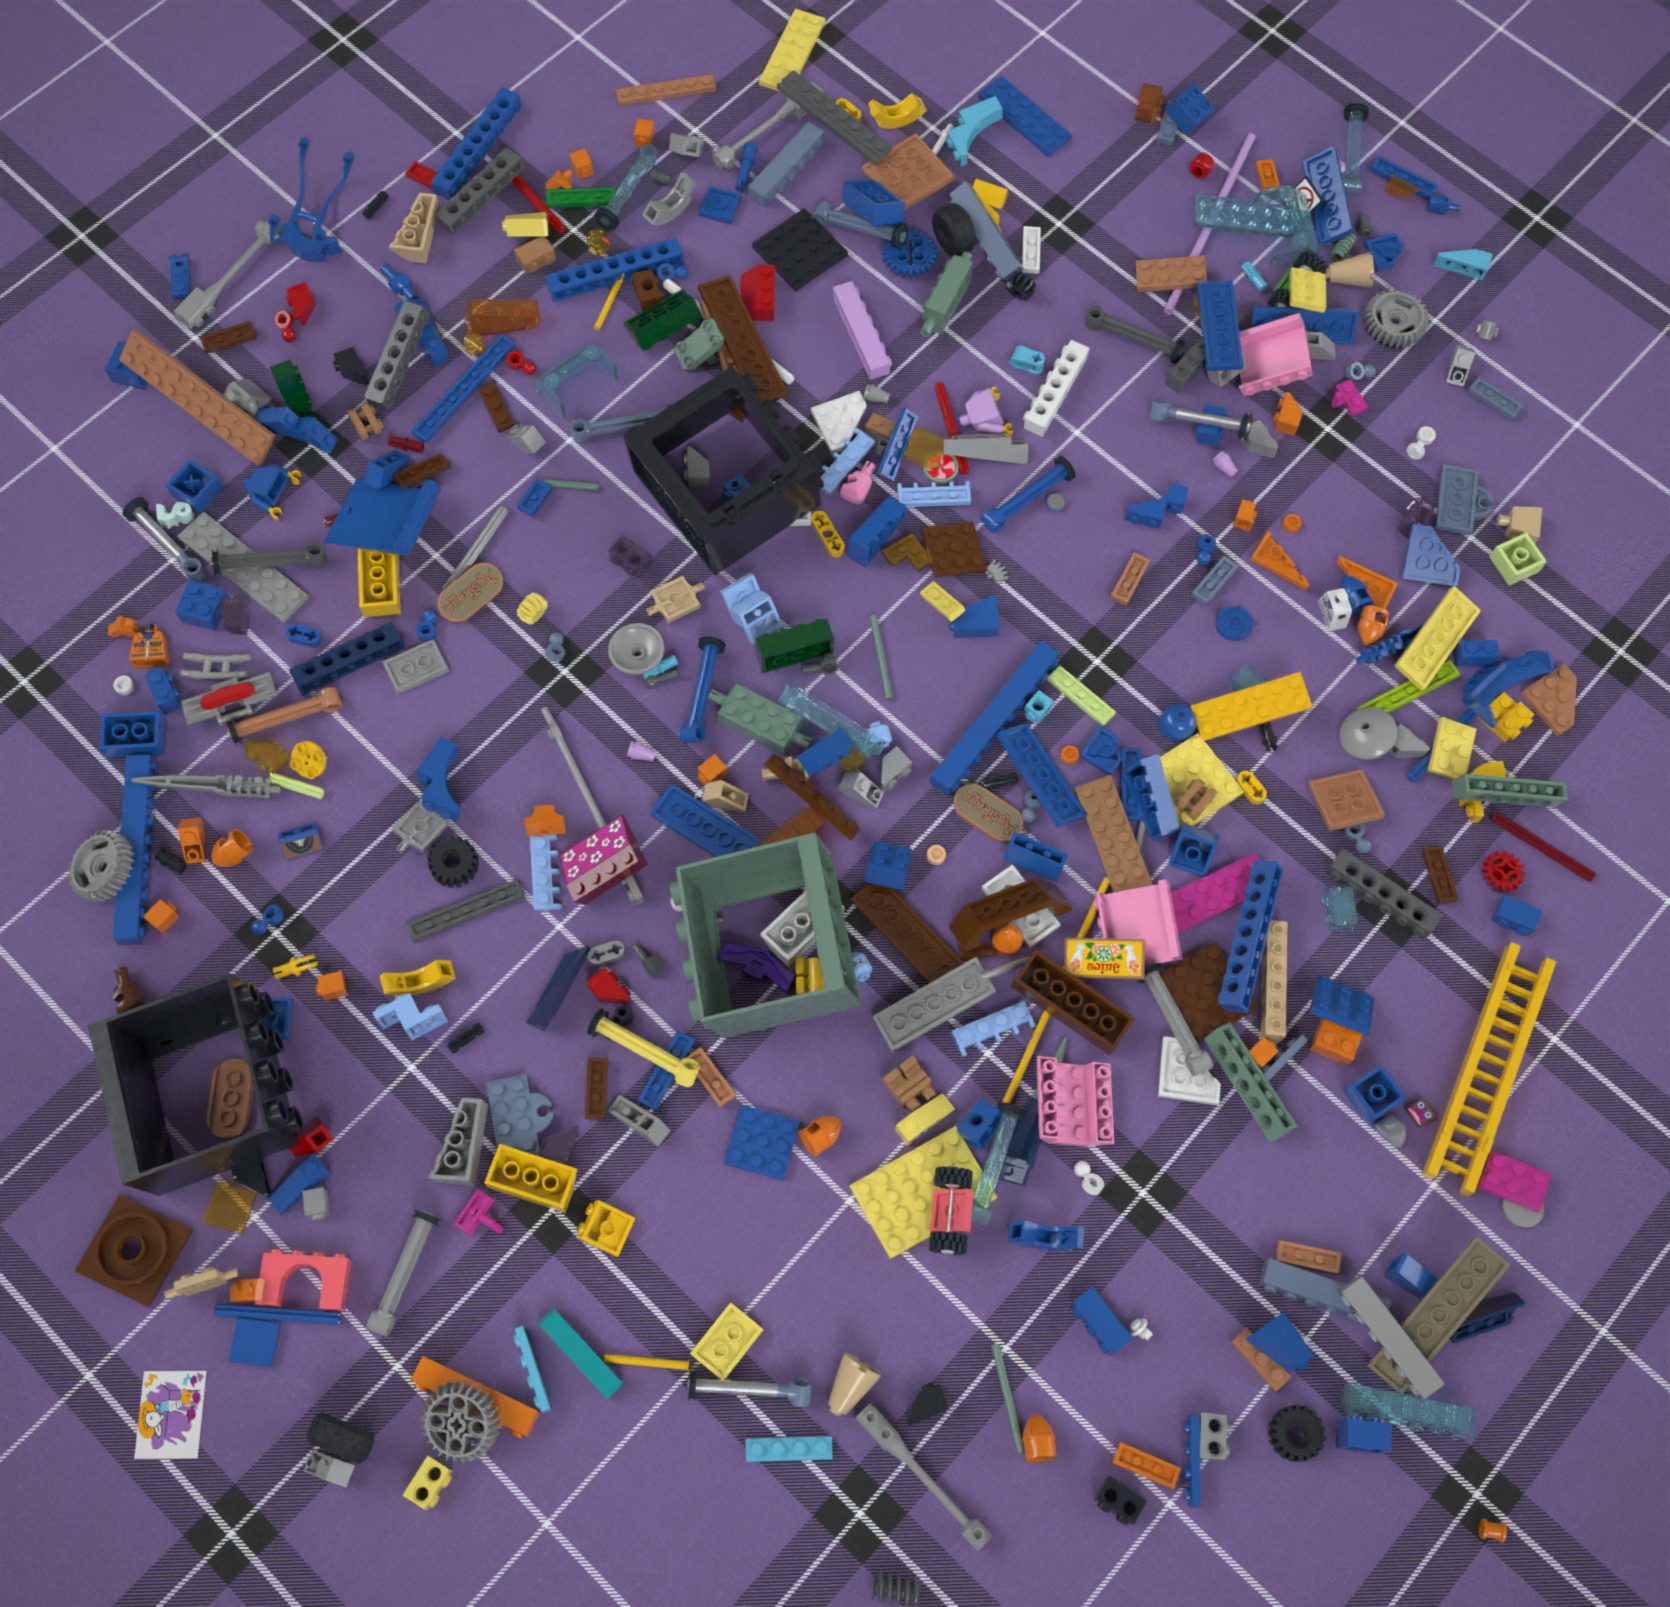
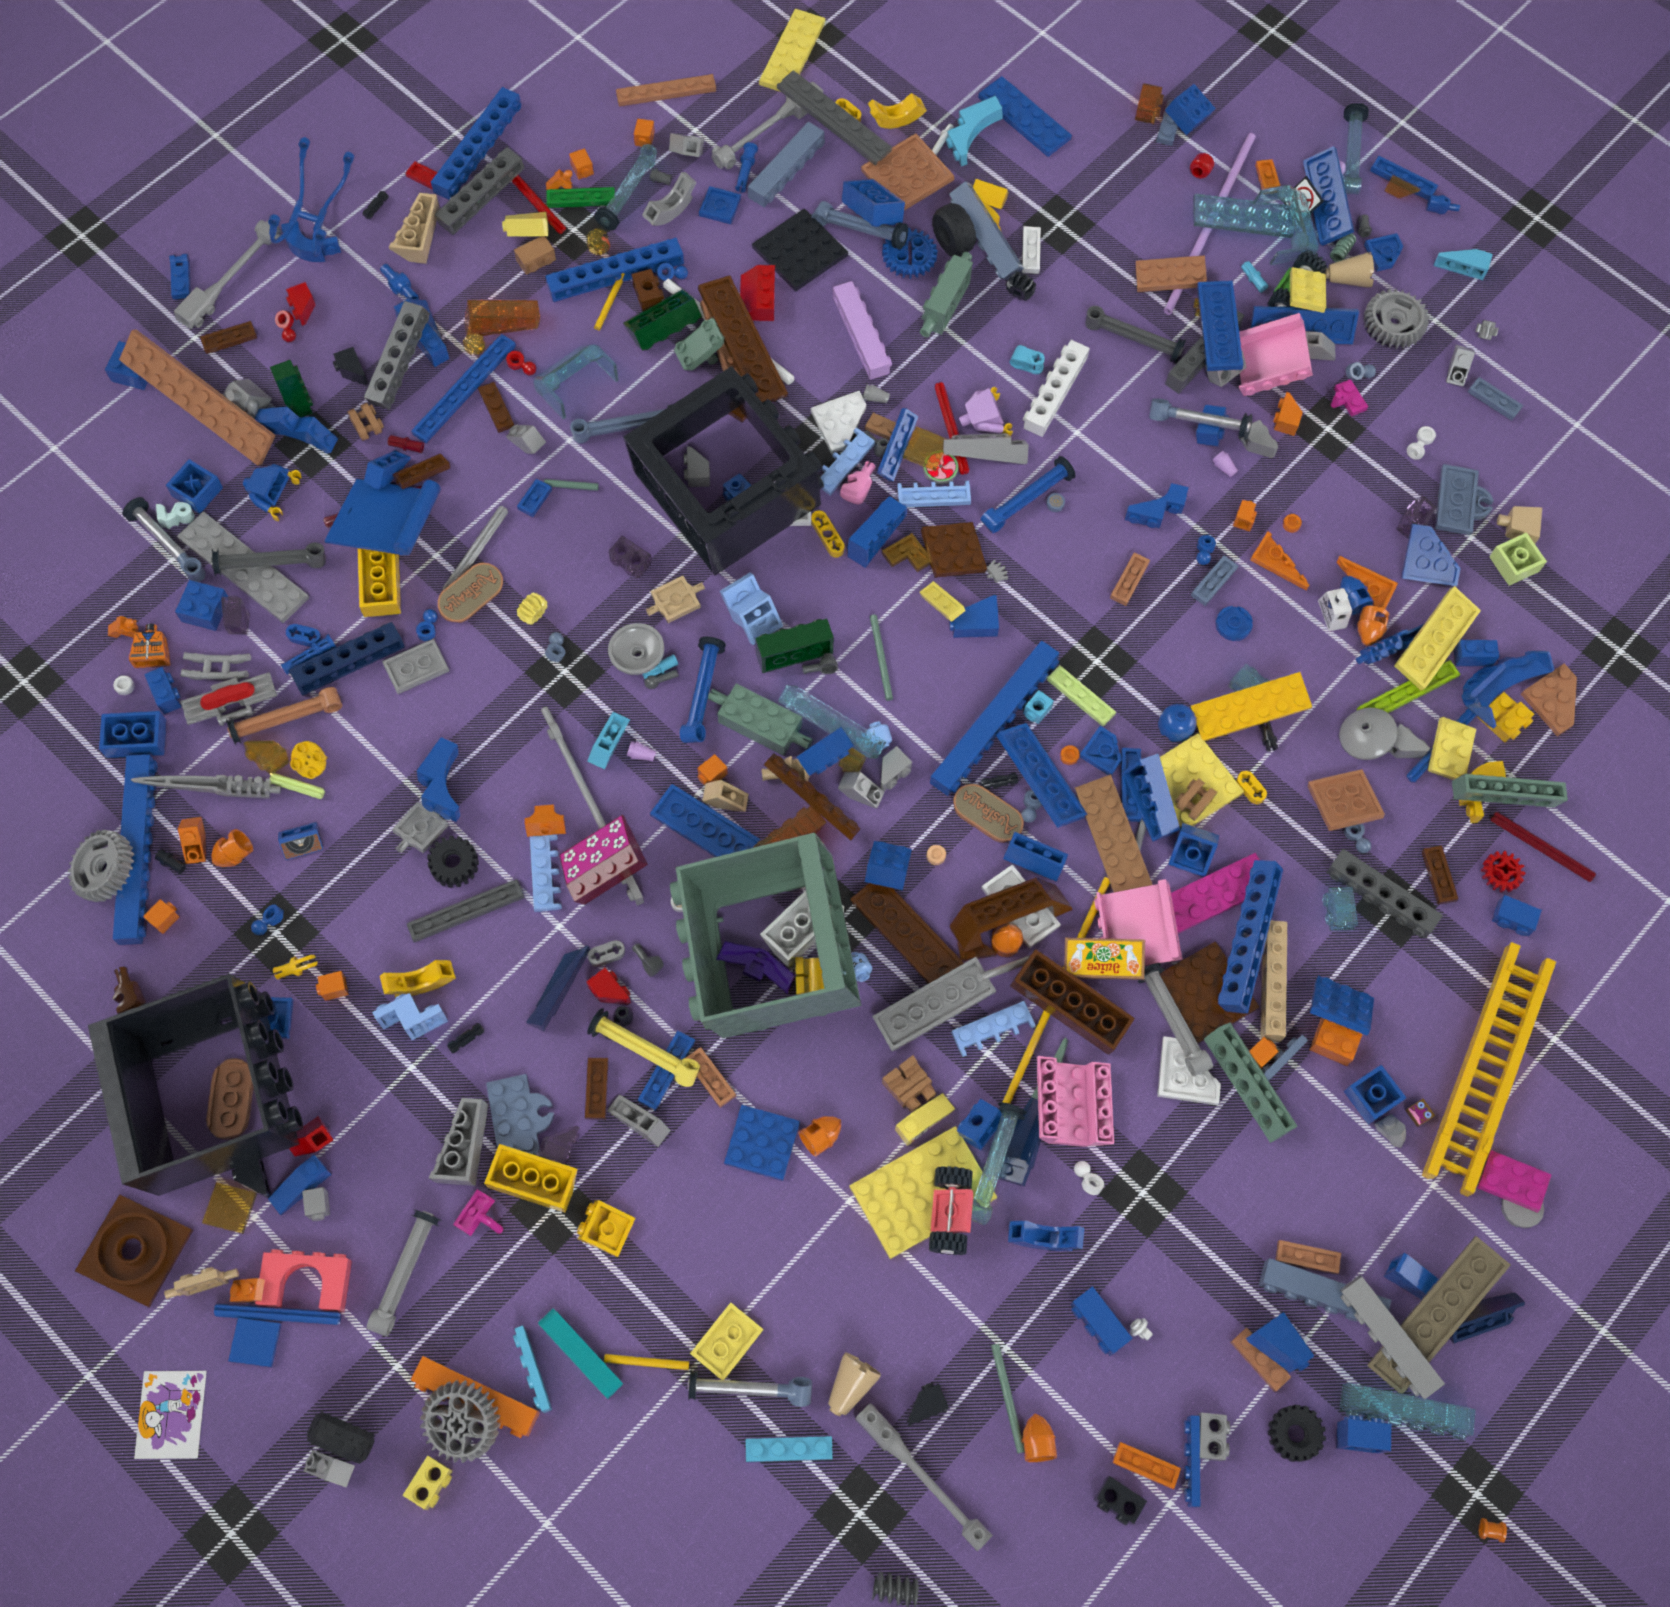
(317, 649): none -> blue pin
(608, 740): none -> medium azure slope

